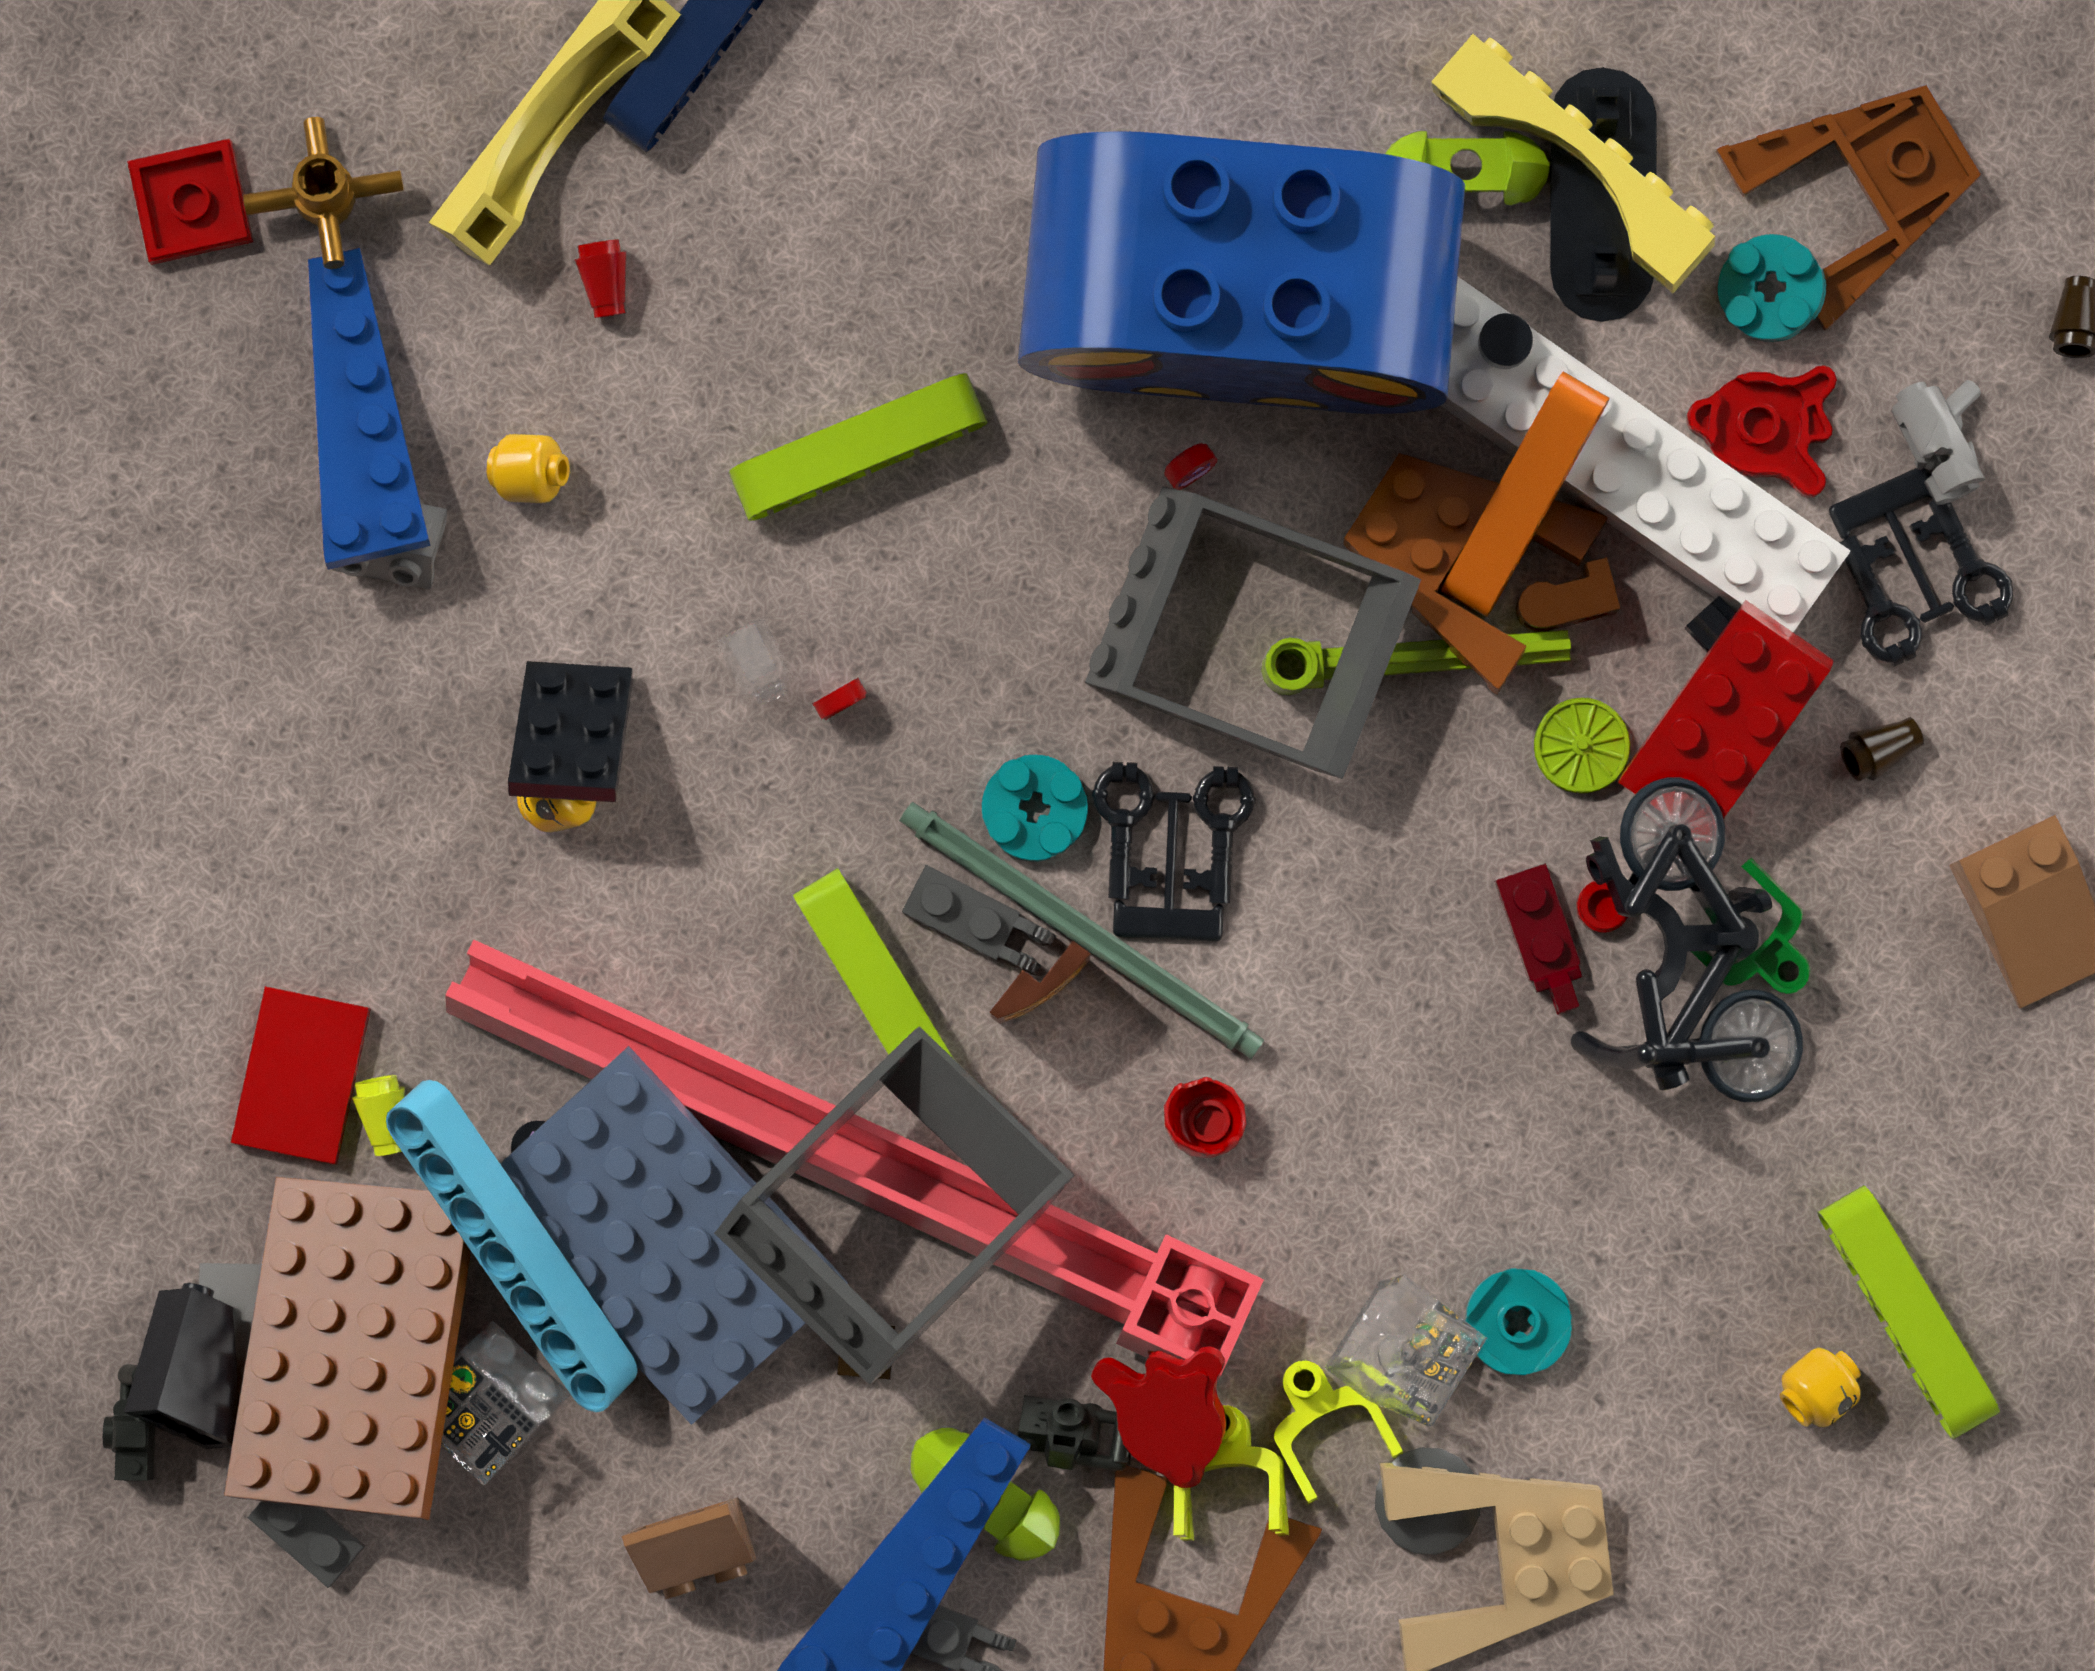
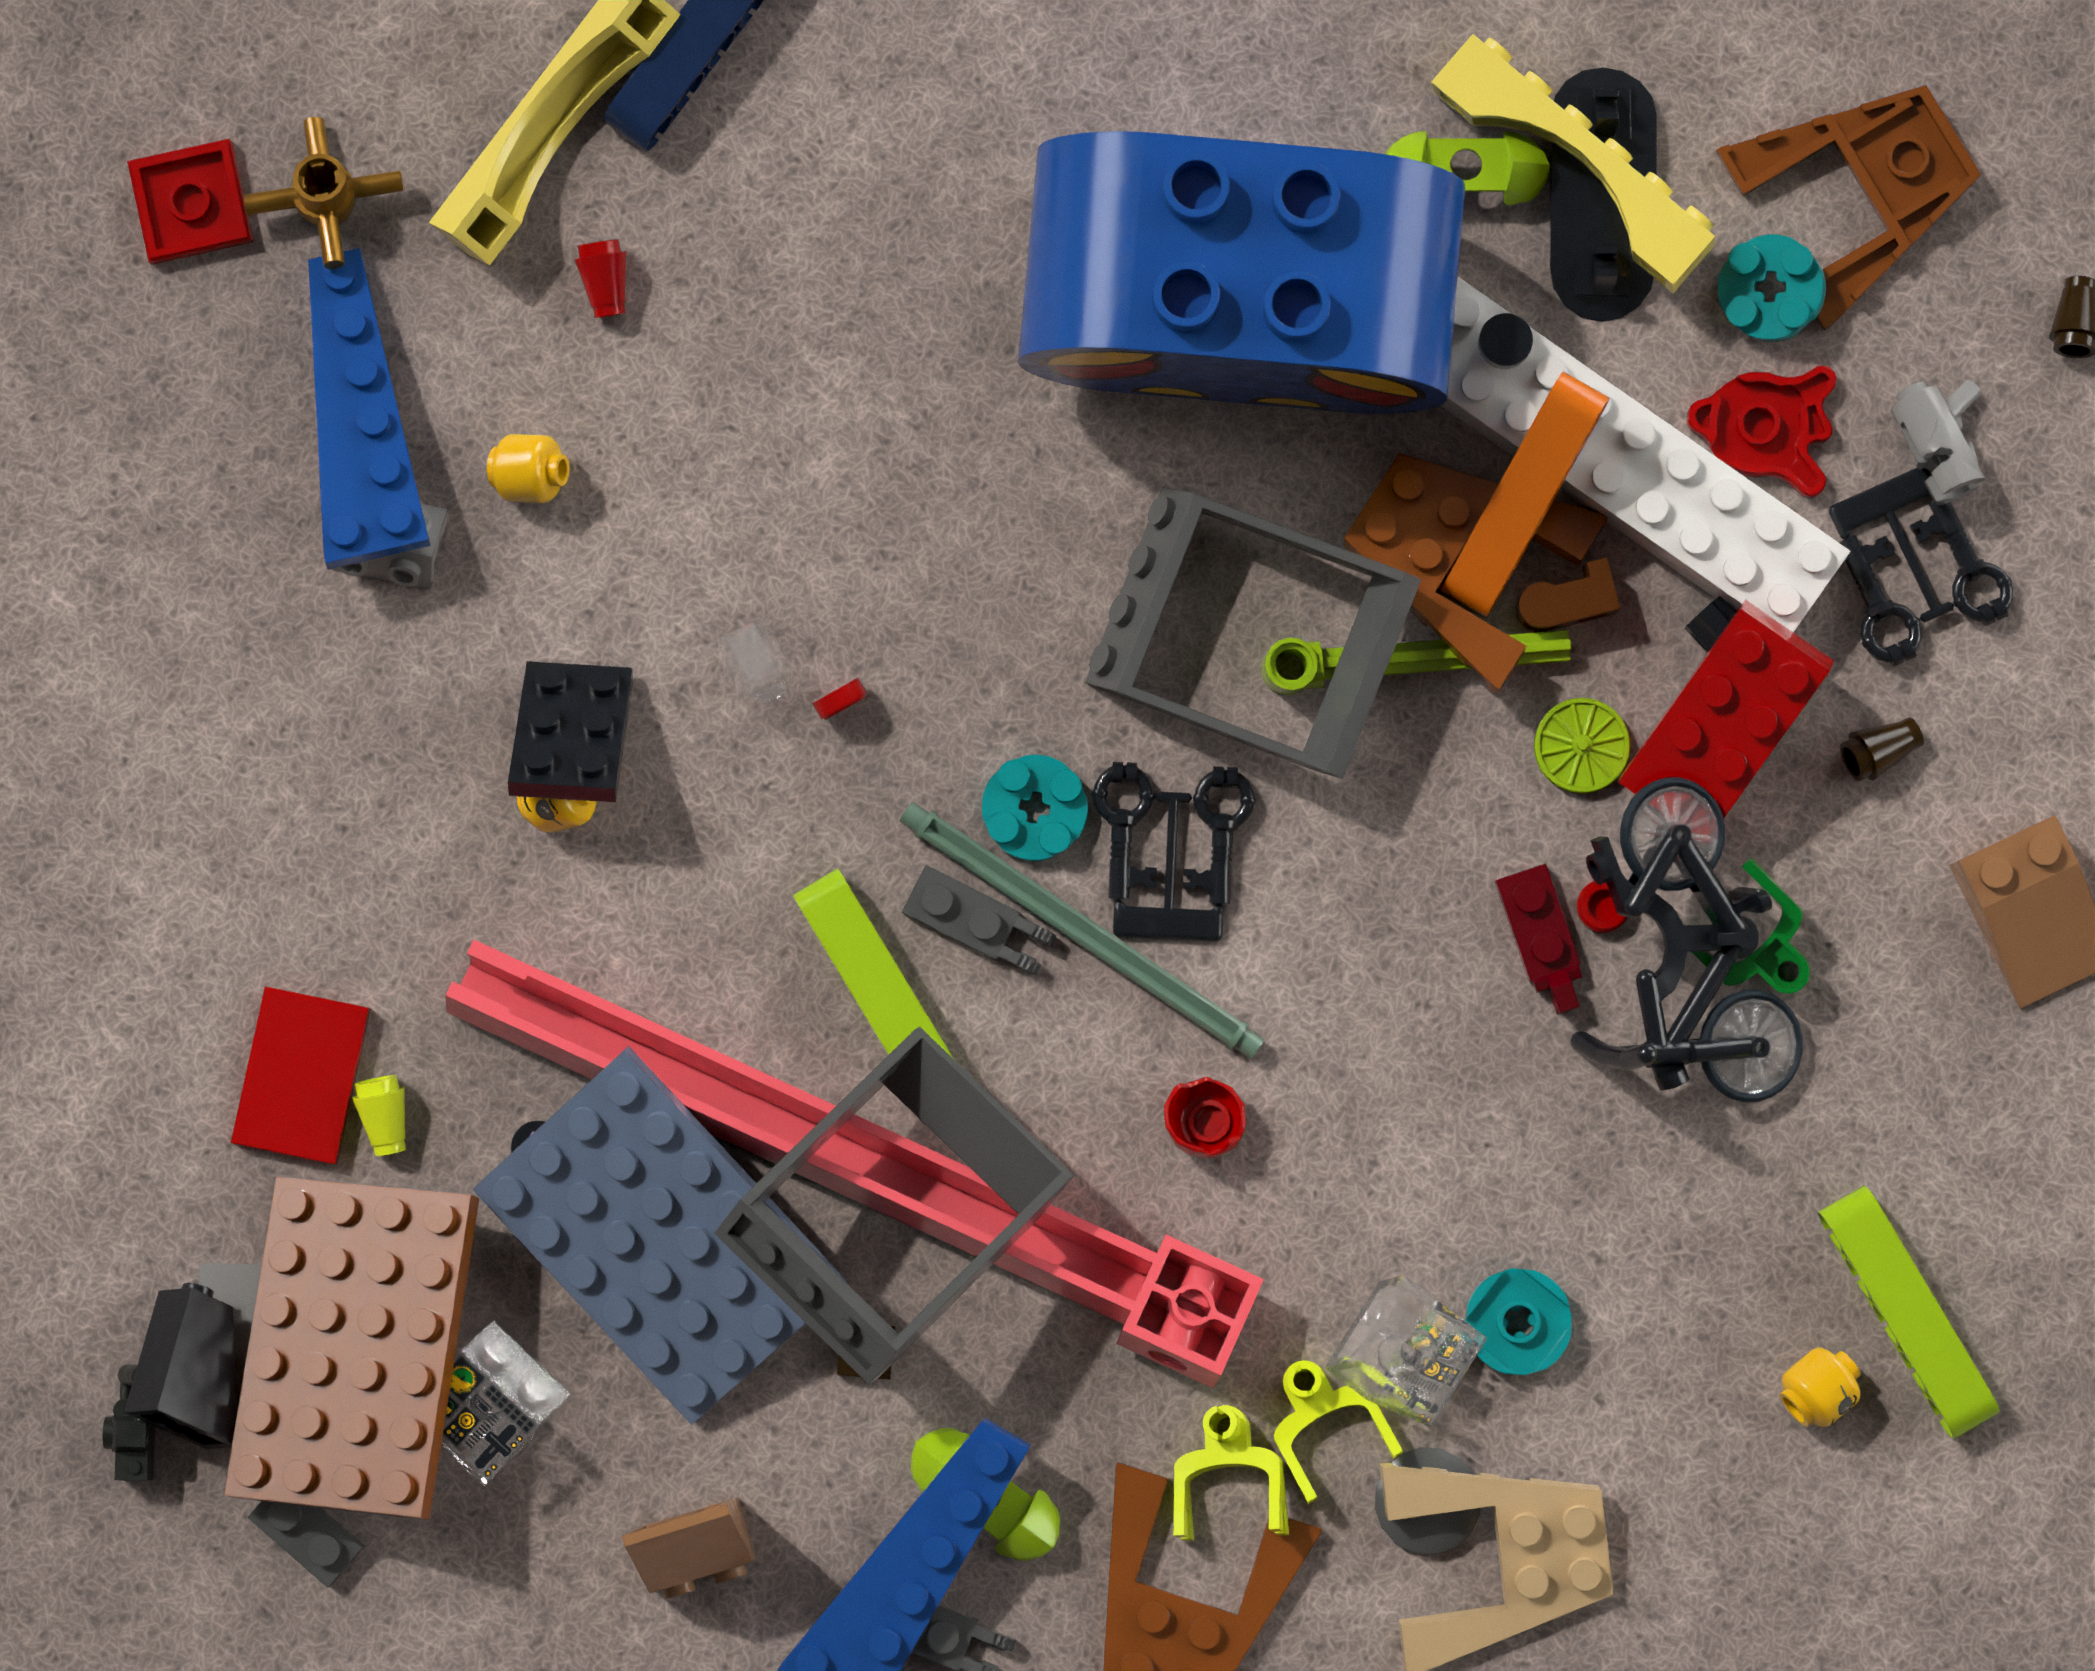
(511, 1245): medium azure beam -> none
(857, 444): lime beam -> none
(1028, 993): copper slope -> none
(1070, 1433): pearl dark grey piece -> none
(1169, 1413): red tile -> none
(1190, 466): red tile -> none

